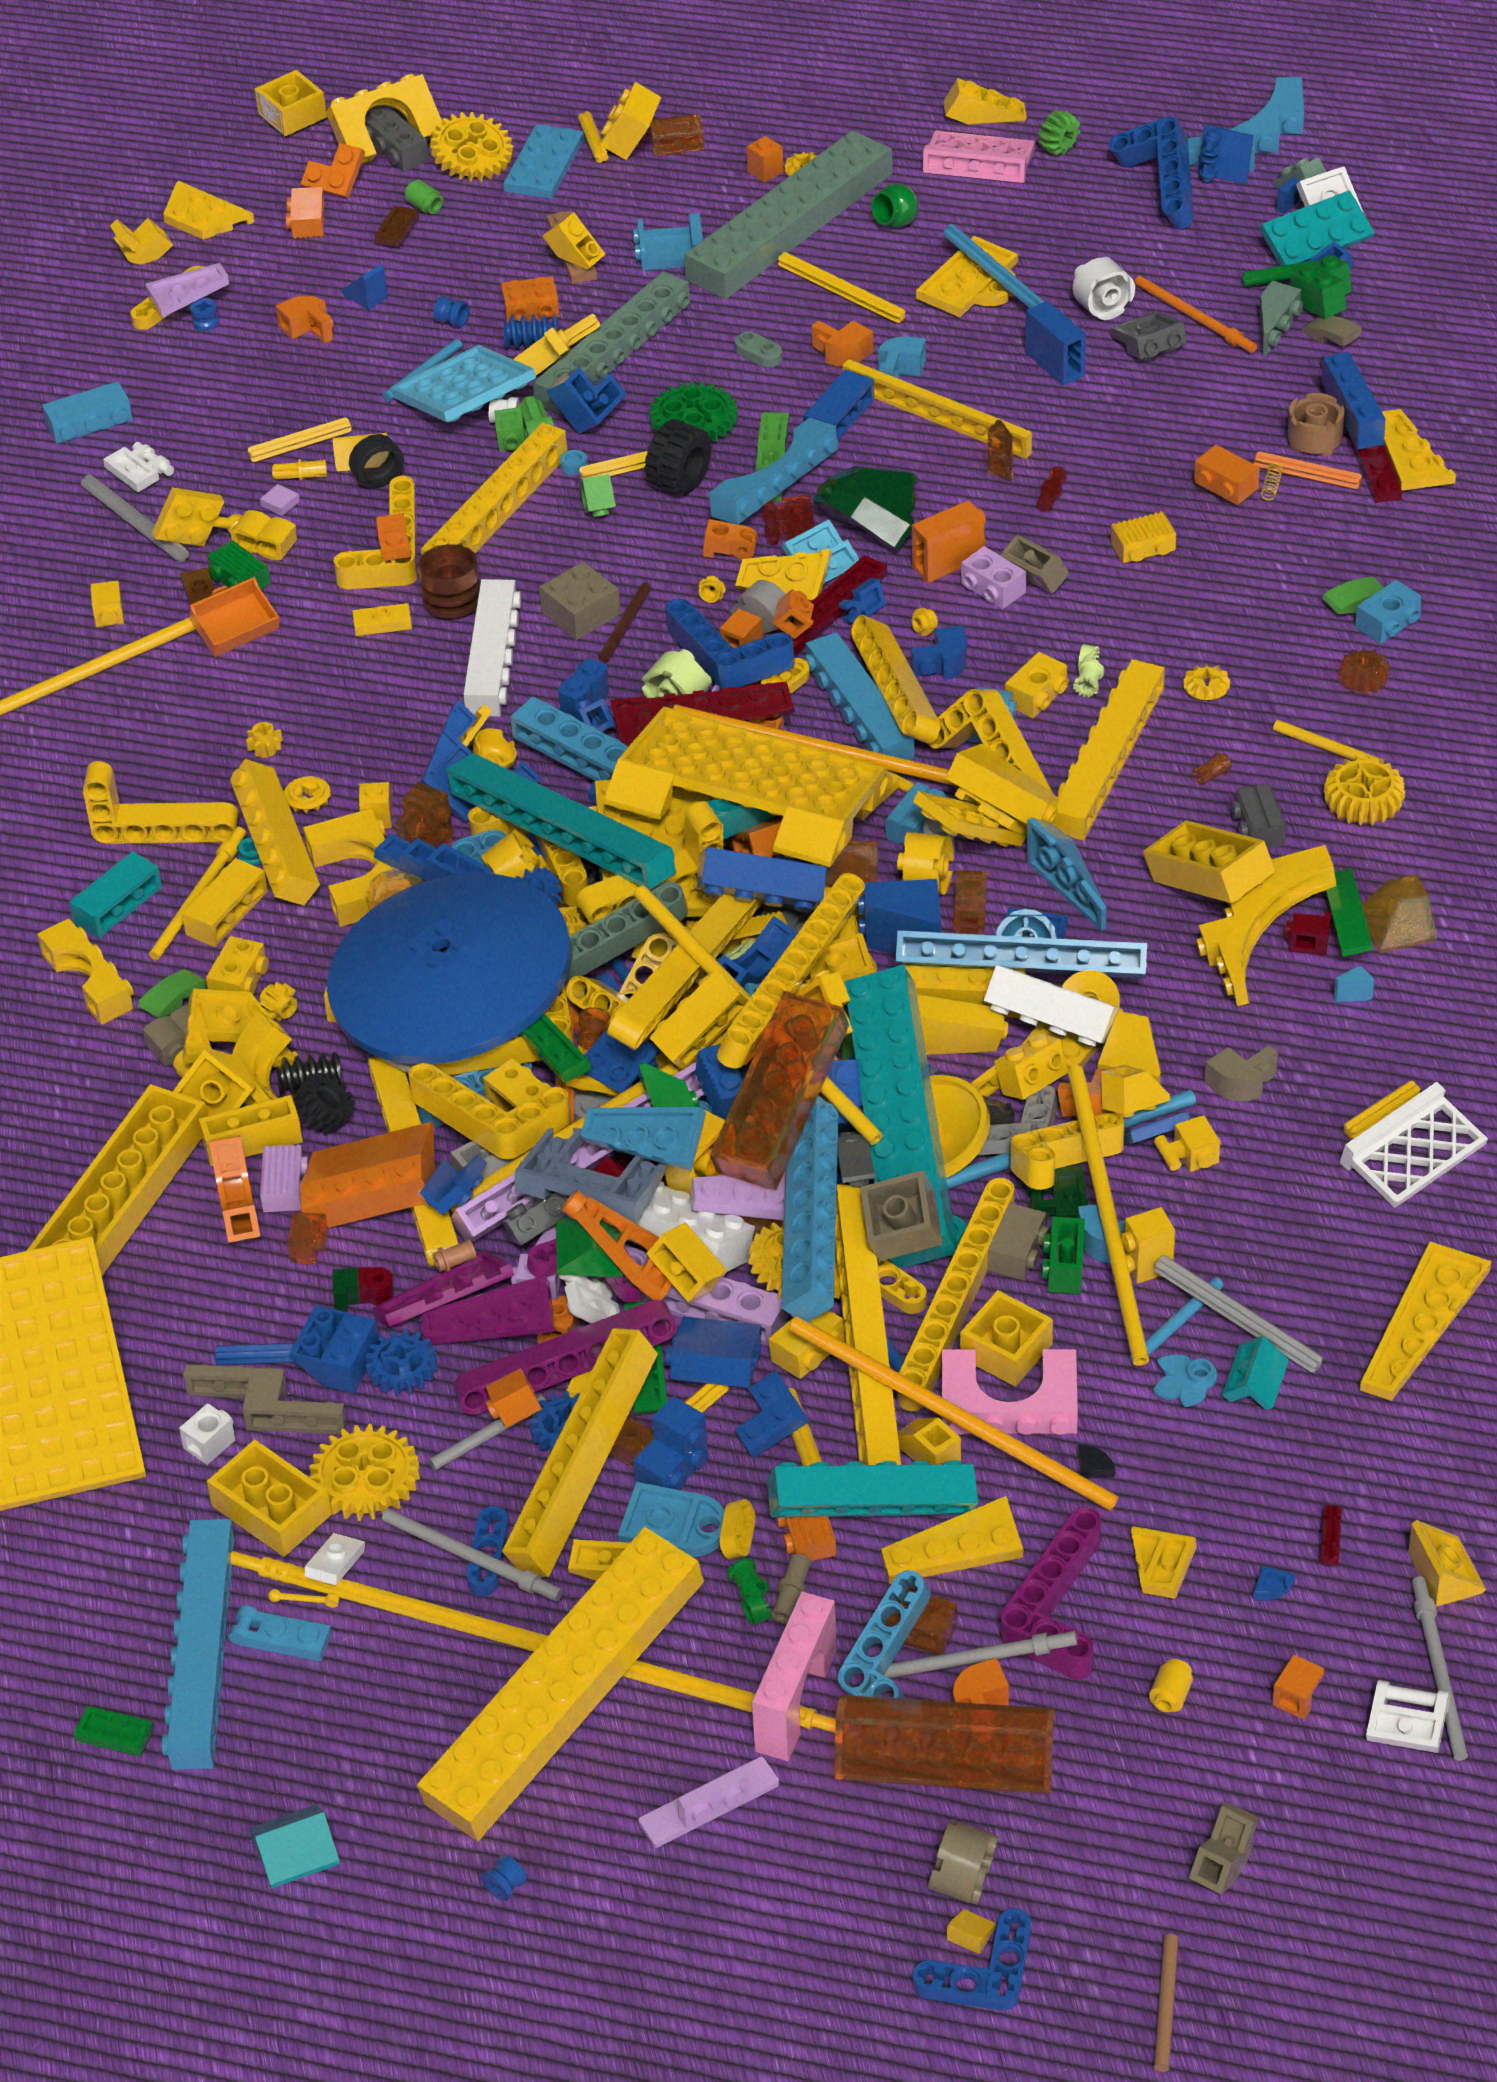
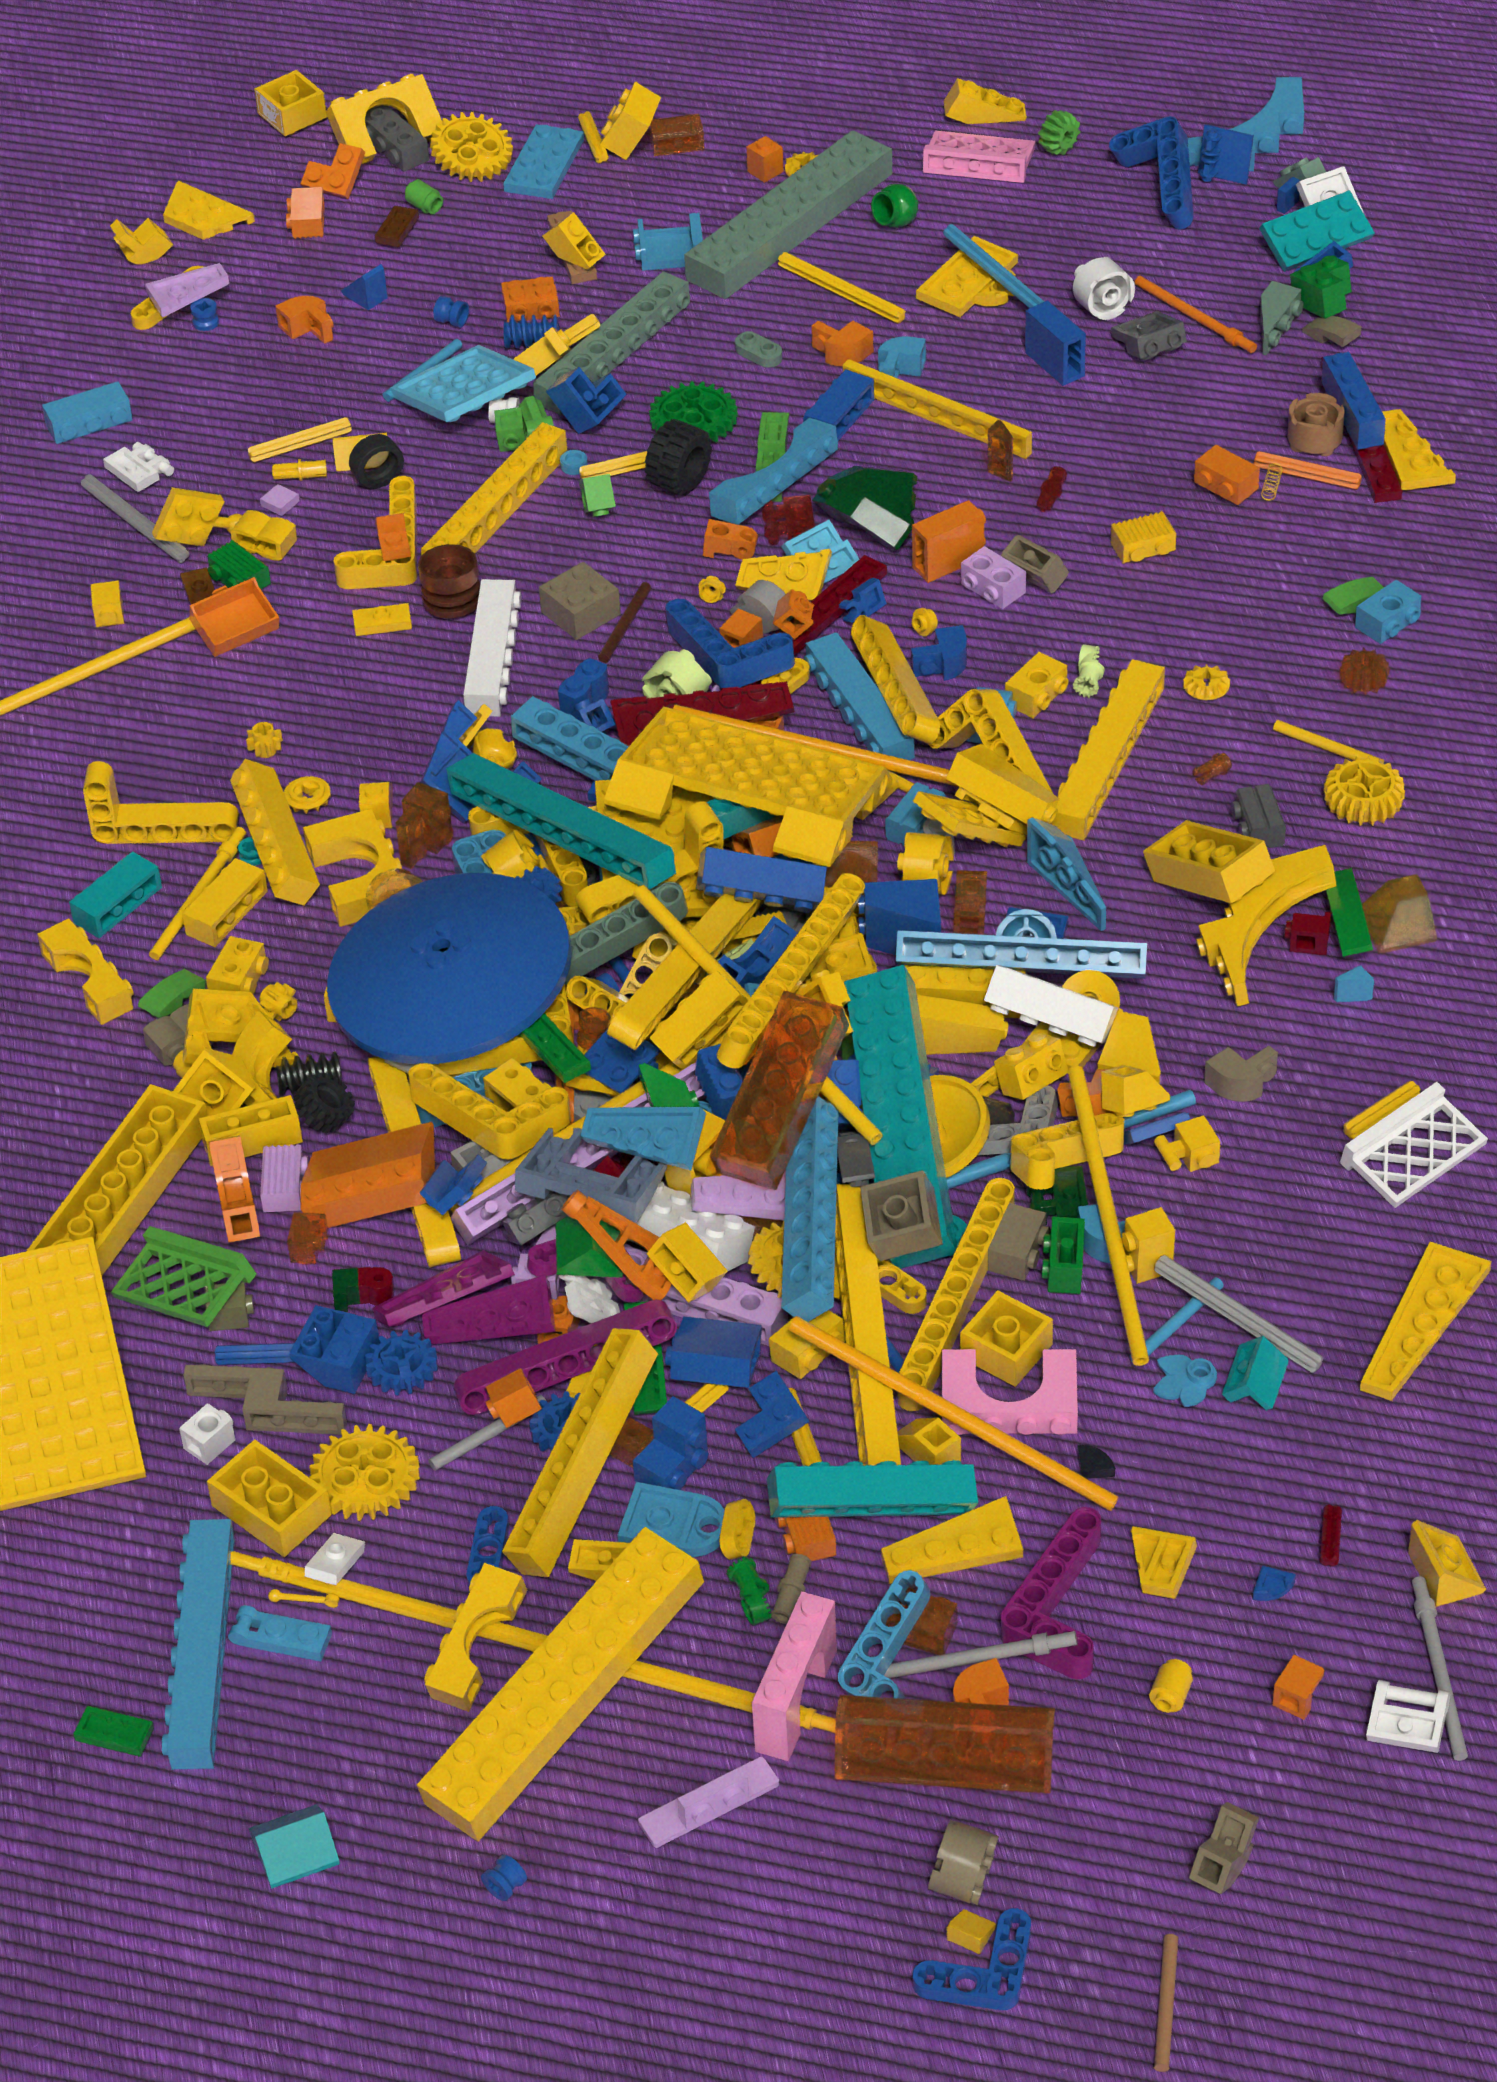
(194, 1257): none -> bright green fence
(235, 1311): none -> olive brick
(426, 860): blue slope -> none
(454, 1255): nougat pin -> none
(492, 1598): none -> yellow arch
(526, 1580): light grey bar -> none
(1276, 274): green axle -> none

